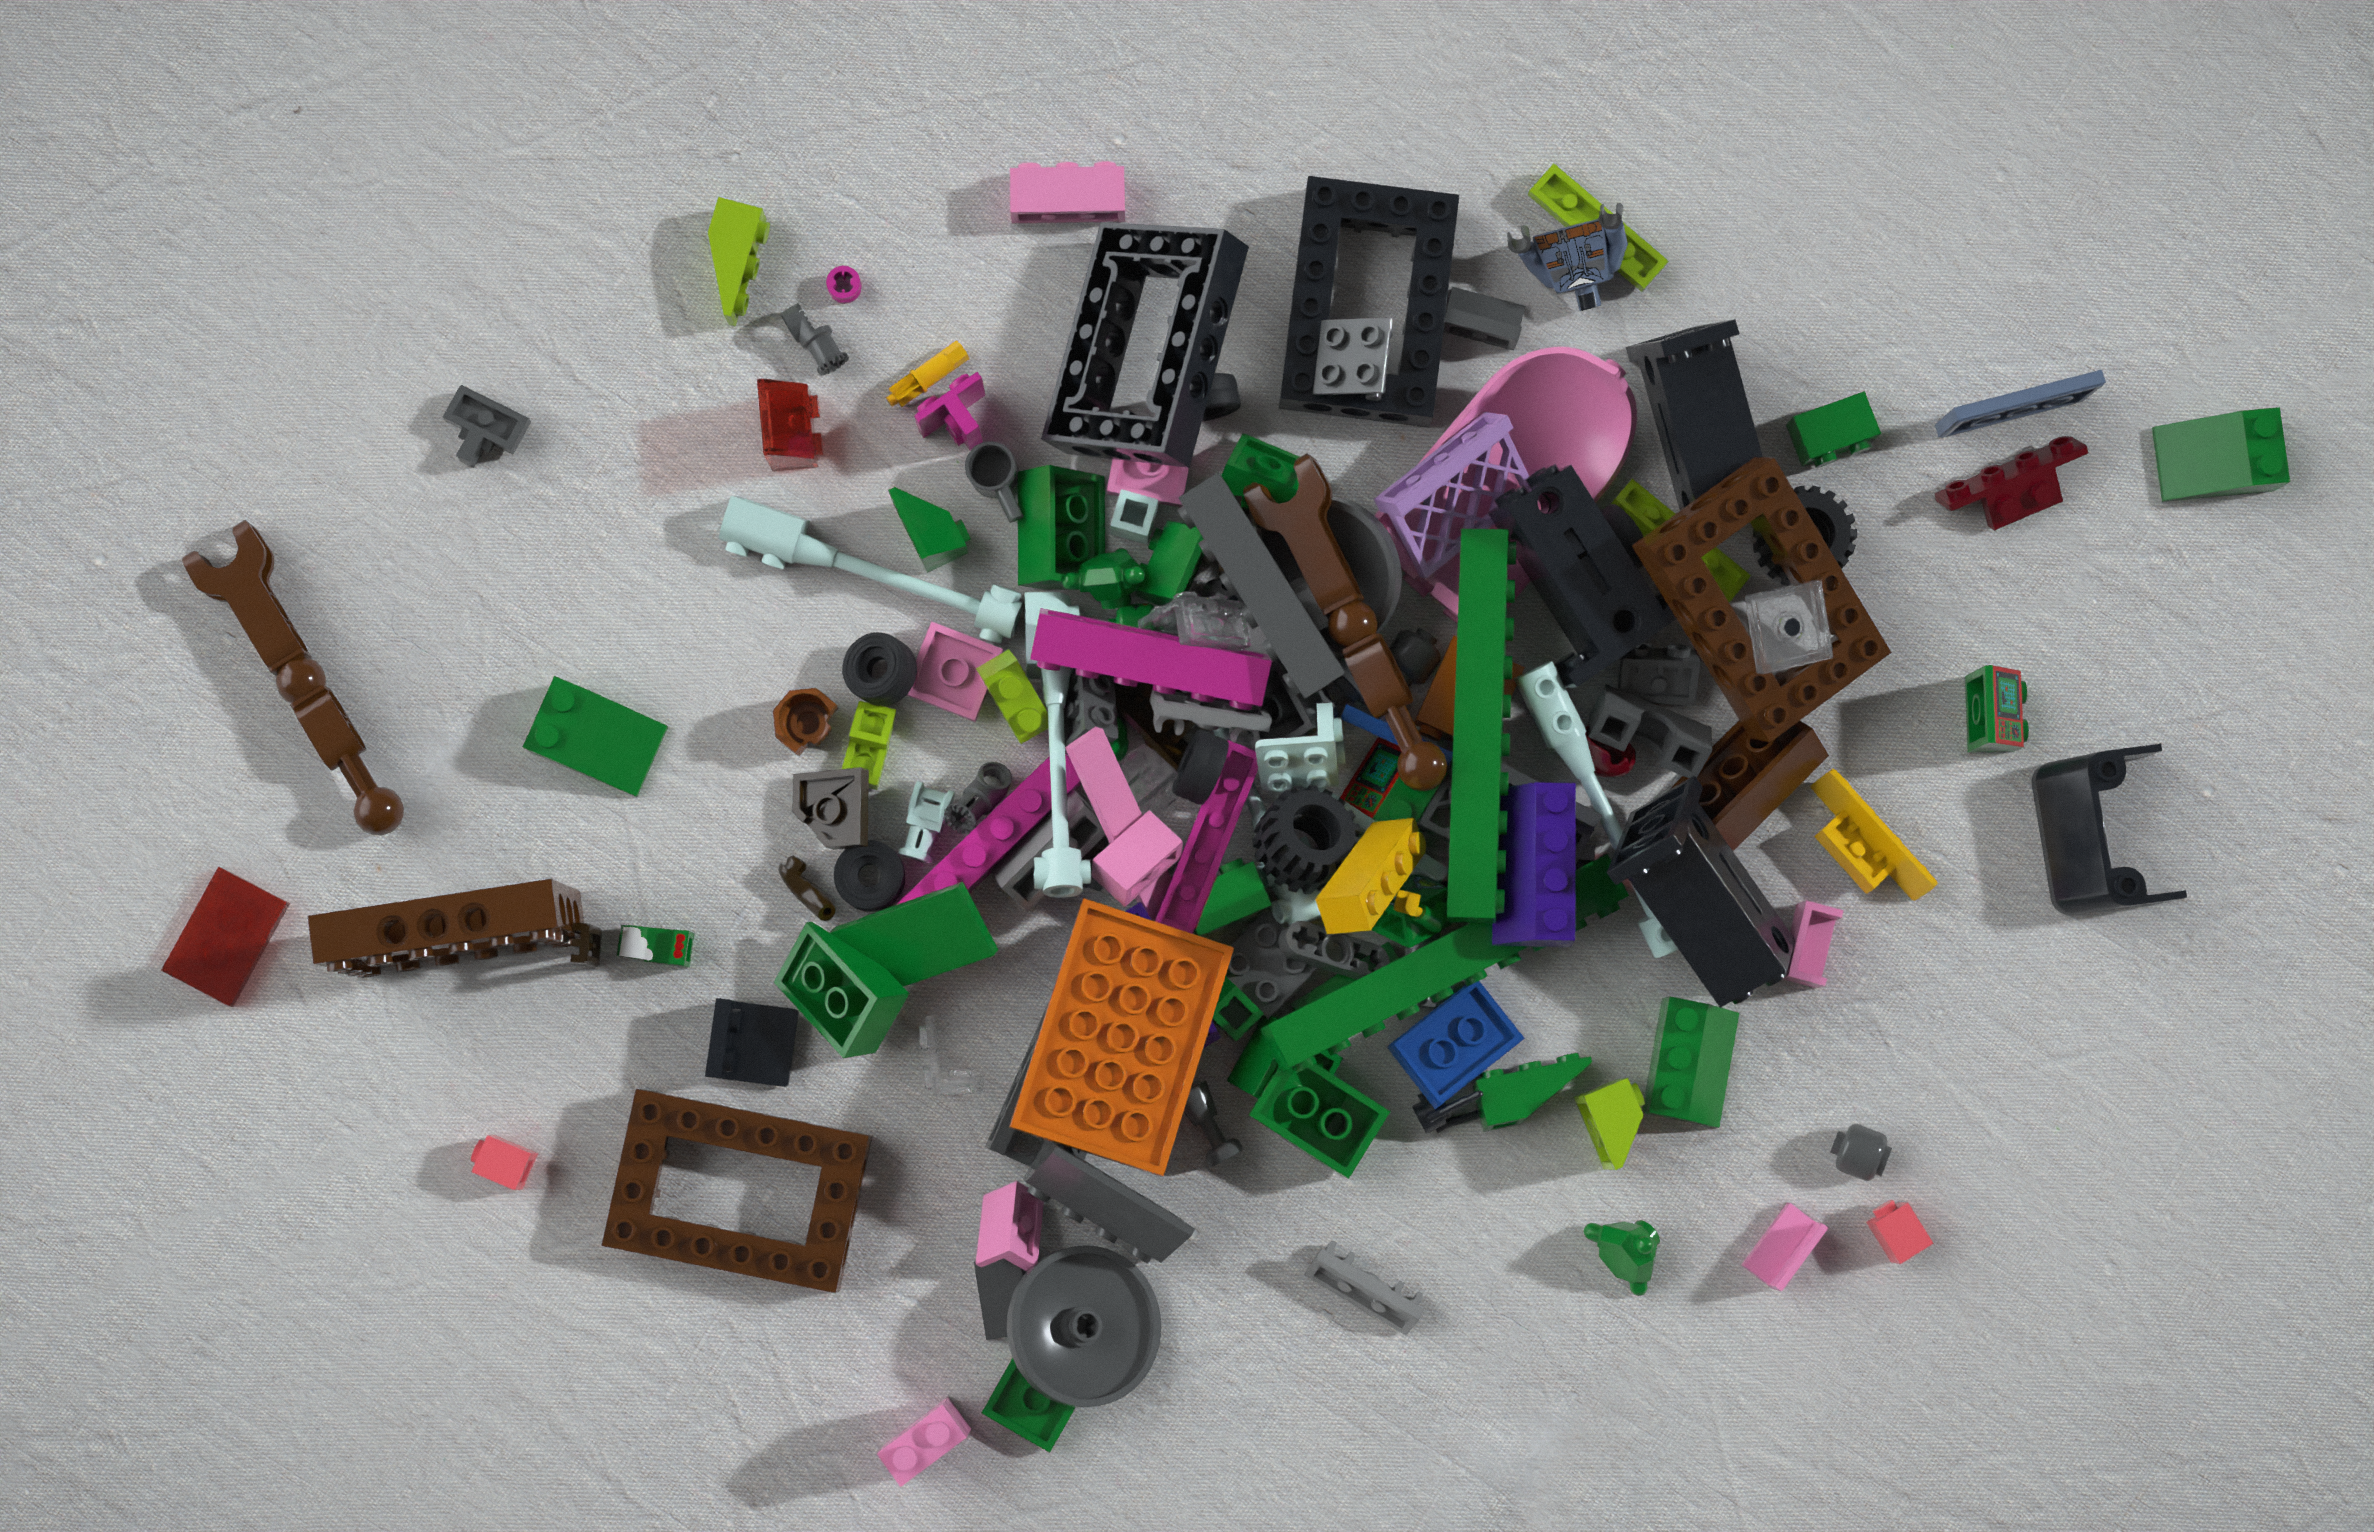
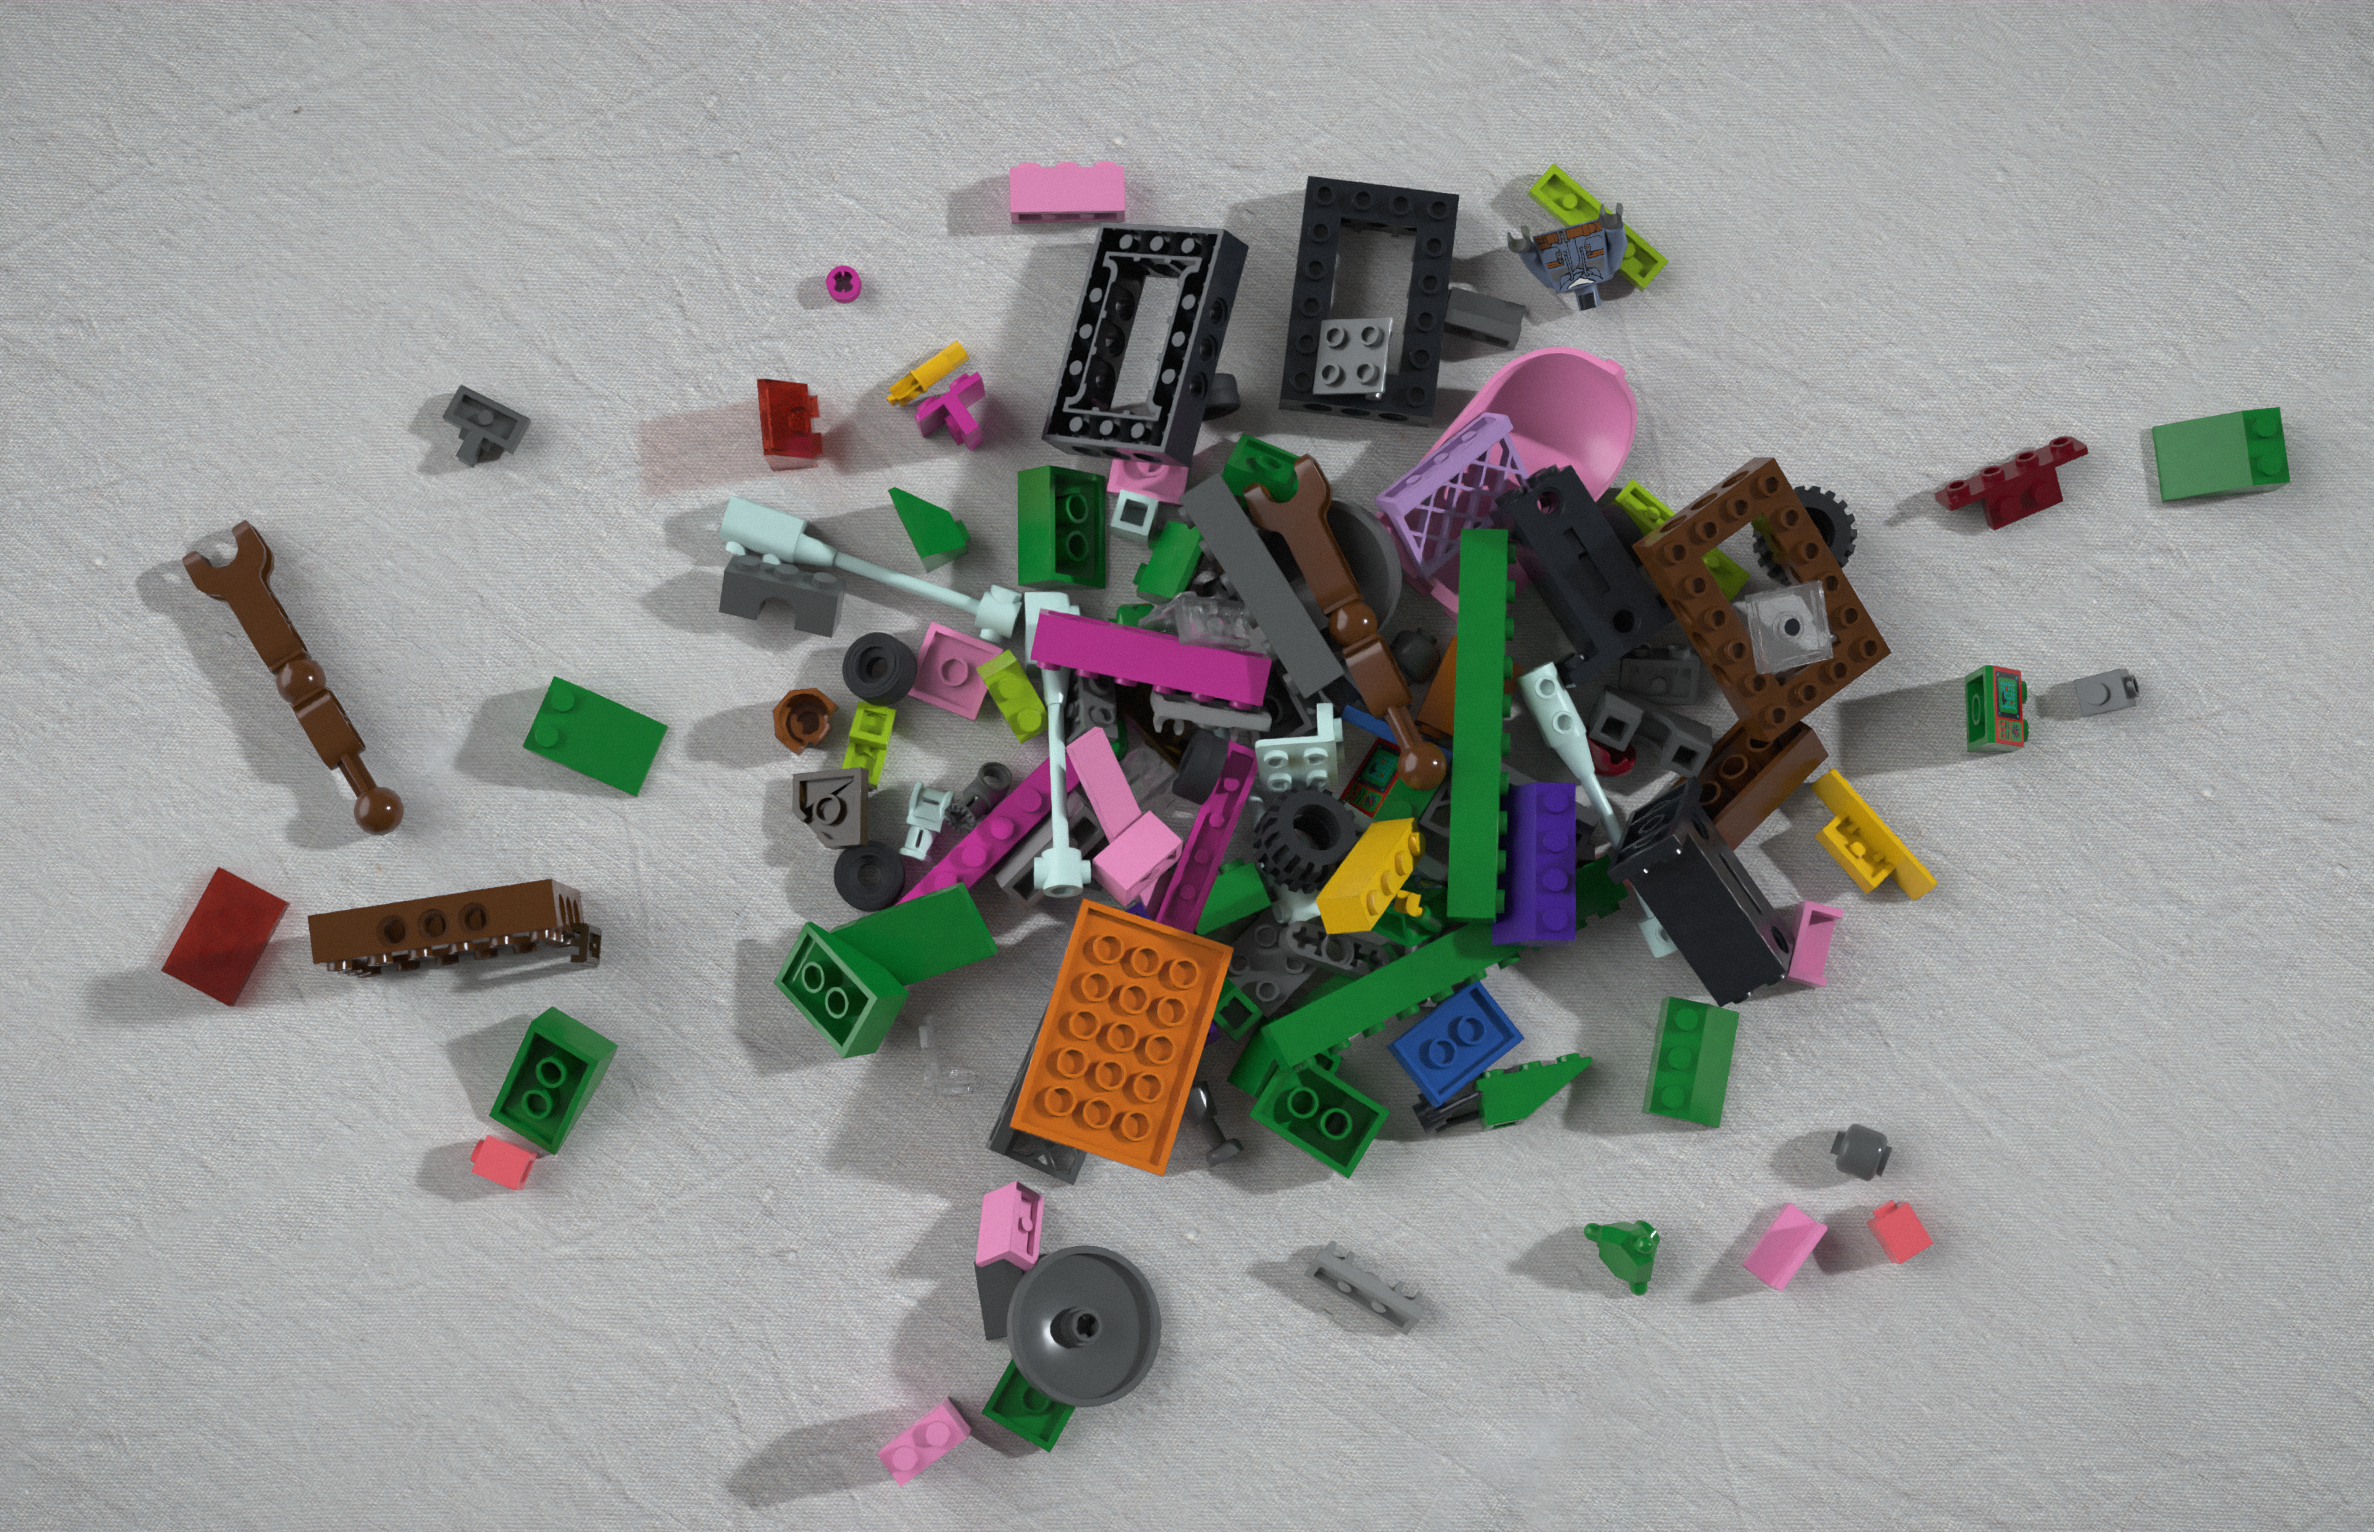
(552, 1079): none -> green slope
(656, 945): green leg -> none
(734, 243): lime slope -> none
(752, 1042): black bracket -> none
(804, 890): dark brown arm -> none
(813, 596): none -> dark grey arch
(813, 1265): reddish brown brick -> none
(816, 340): dark grey connector -> none
(994, 475): dark grey piece -> none
(1106, 1202): dark grey slope -> none
(1107, 578): green rock -> none
(1612, 1119): lime slope -> none
(1698, 405): black brick -> none
(1833, 430): green brick -> none
(2019, 404): sand blue tile -> none
(2076, 838): black windscreen -> none
(2106, 692): none -> dark grey bracket

